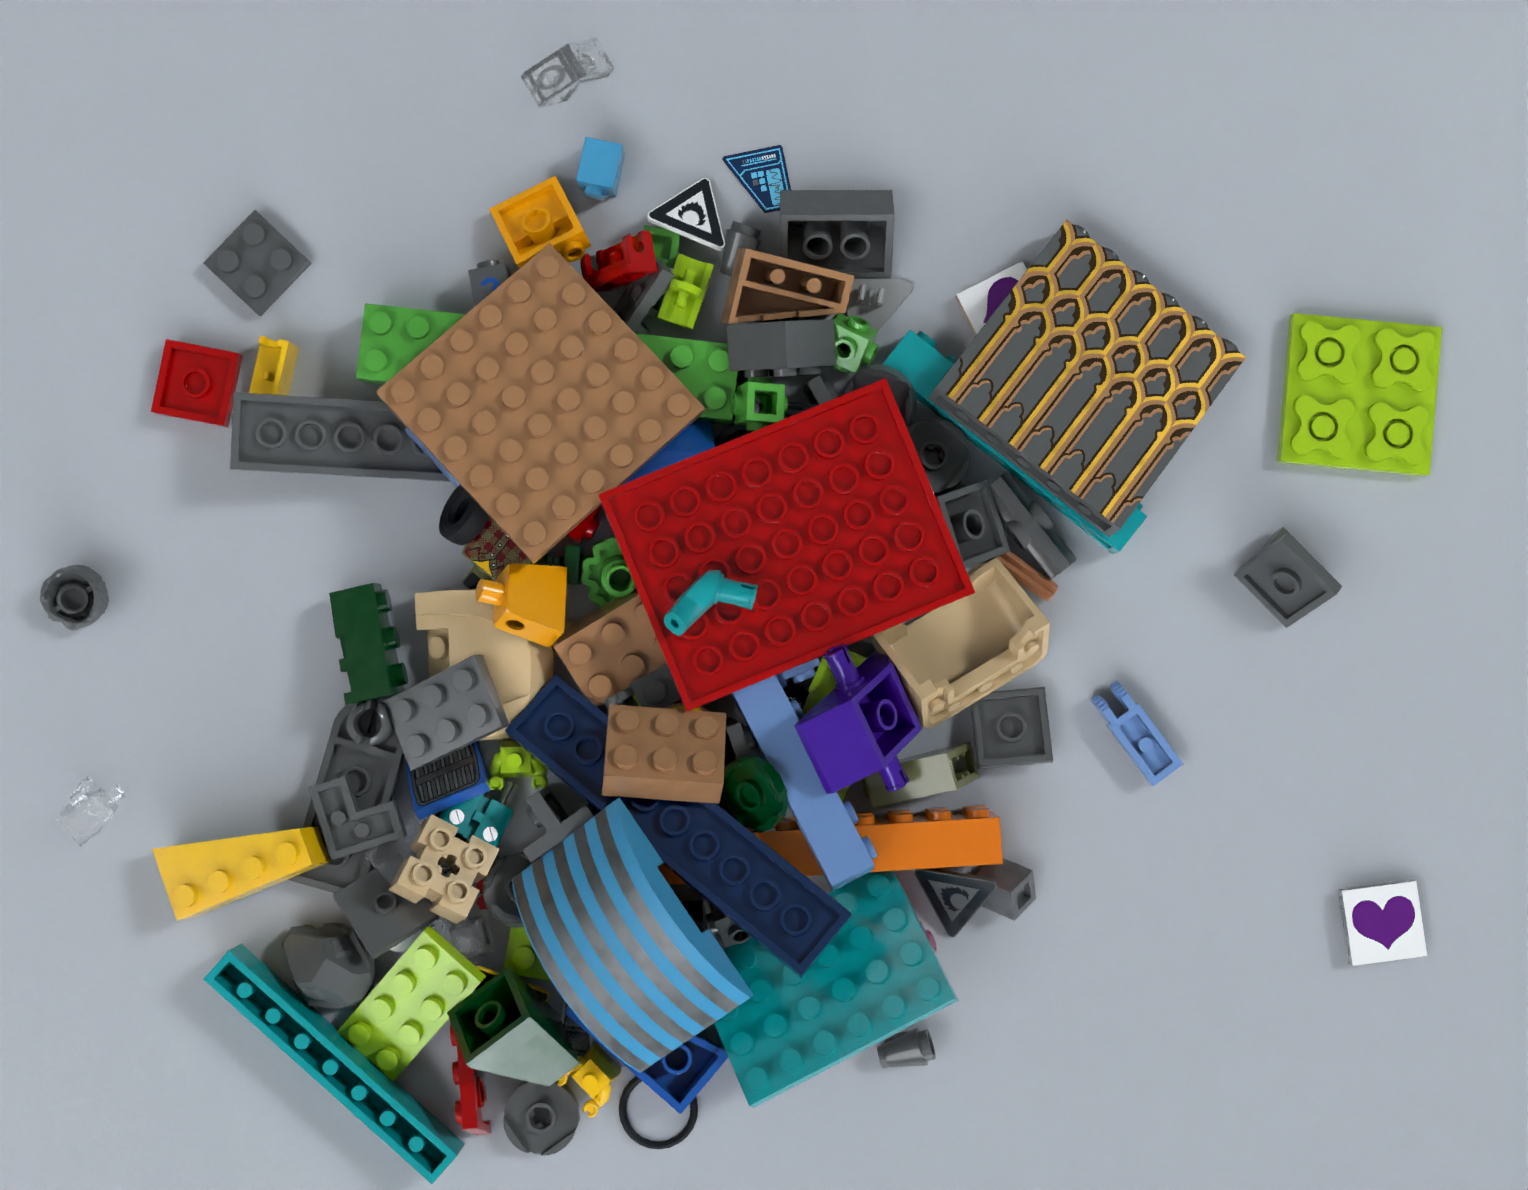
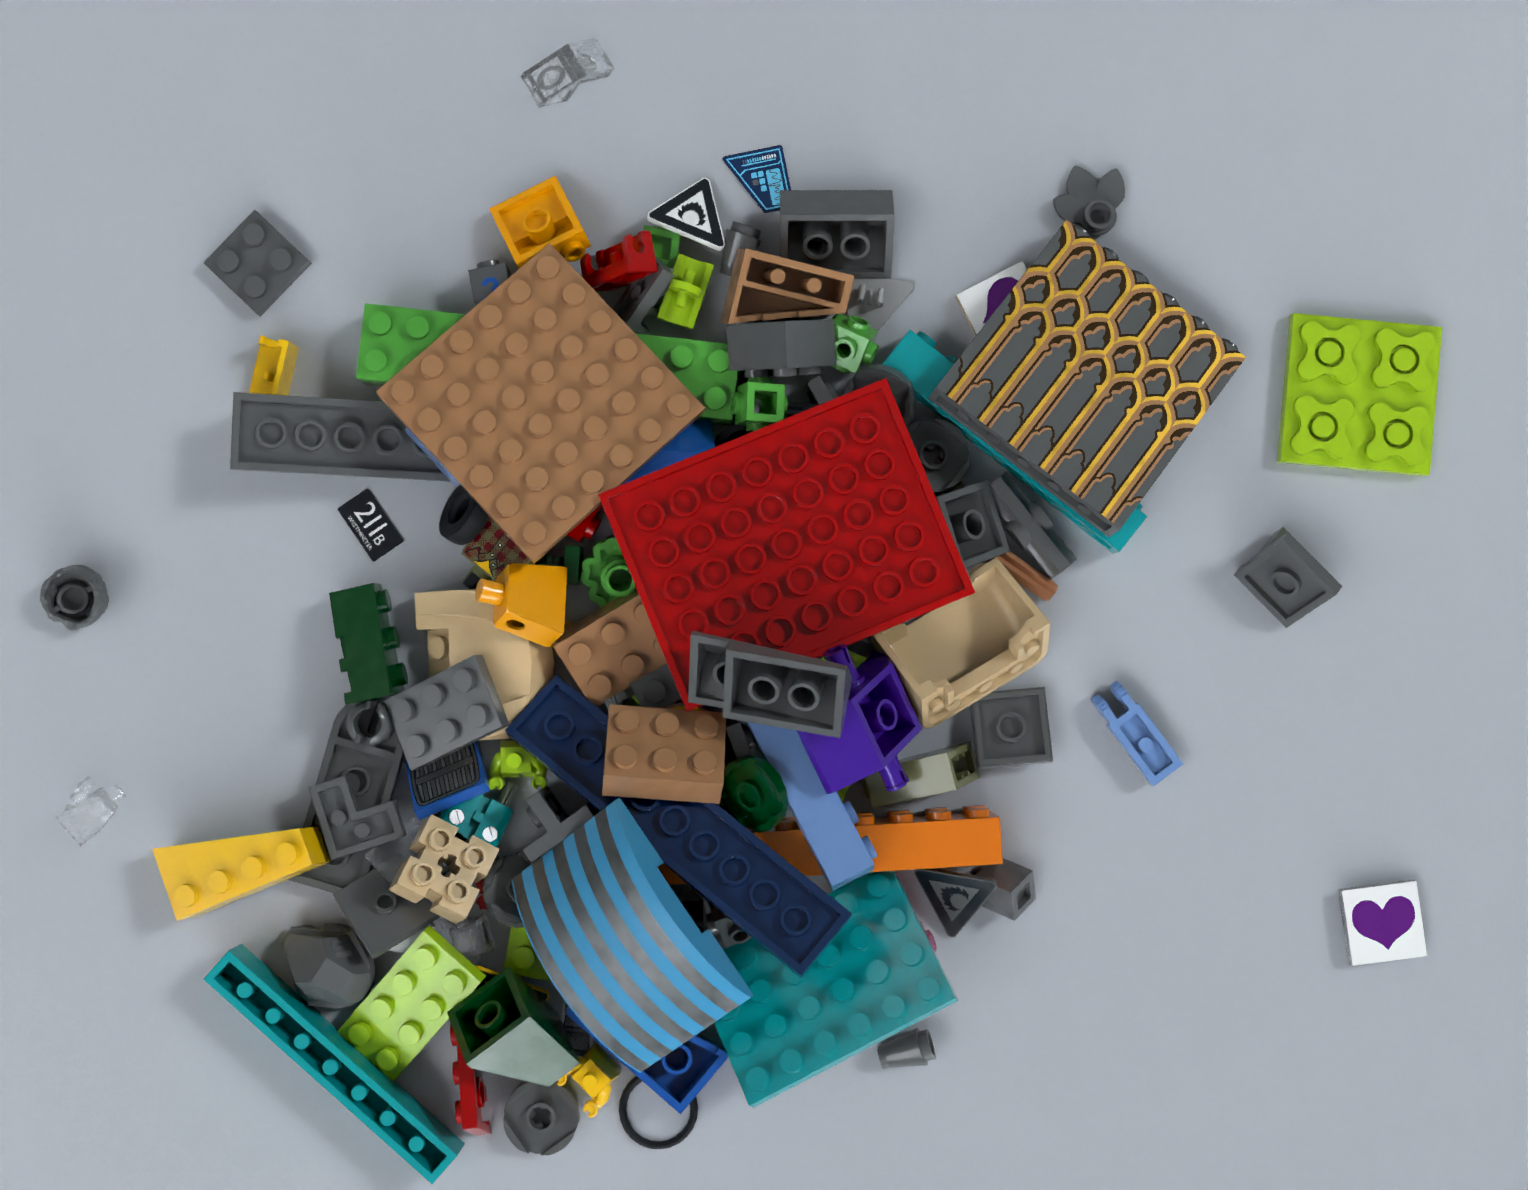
(196, 383): red plate -> none
(370, 525): none -> black sticker
(600, 168): dark azure brick -> none
(702, 594): teal arm -> none
(768, 685): none -> dark grey slope
(1091, 195): none -> dark grey plate

